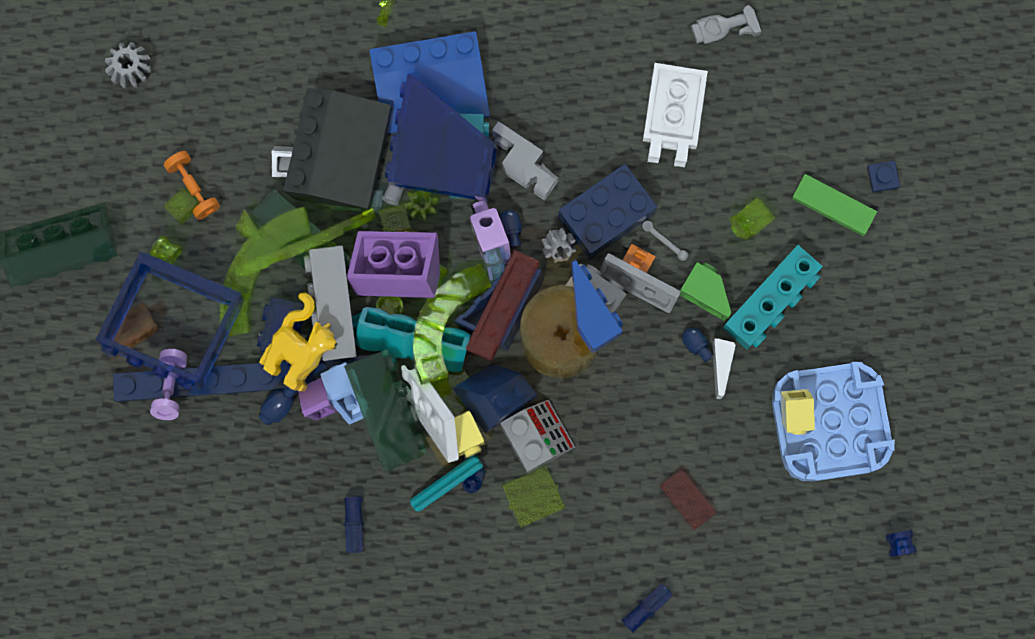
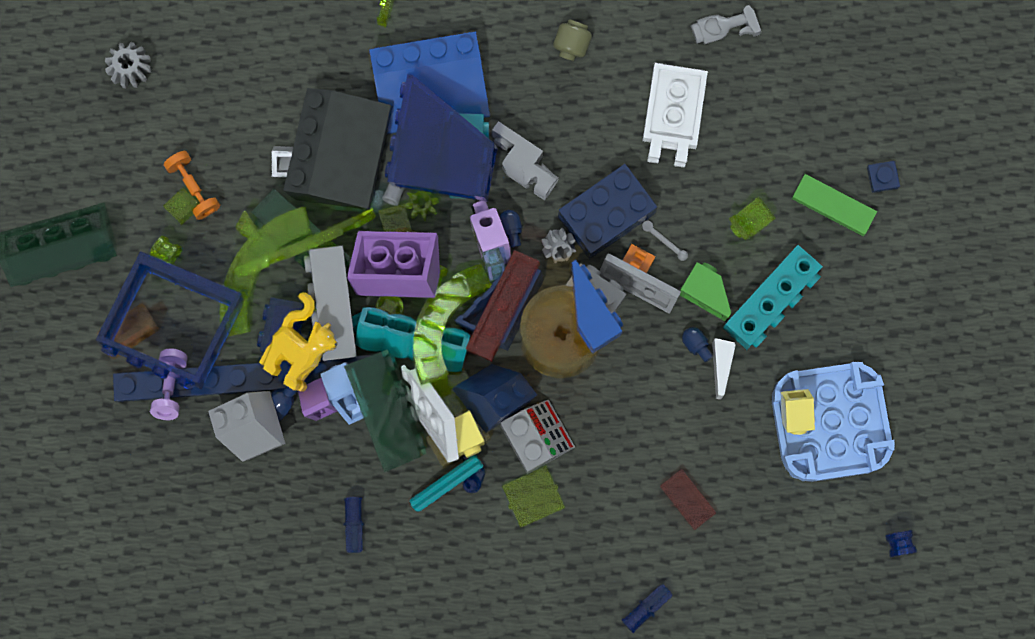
(248, 425): none -> light grey slope
(572, 40): none -> olive head

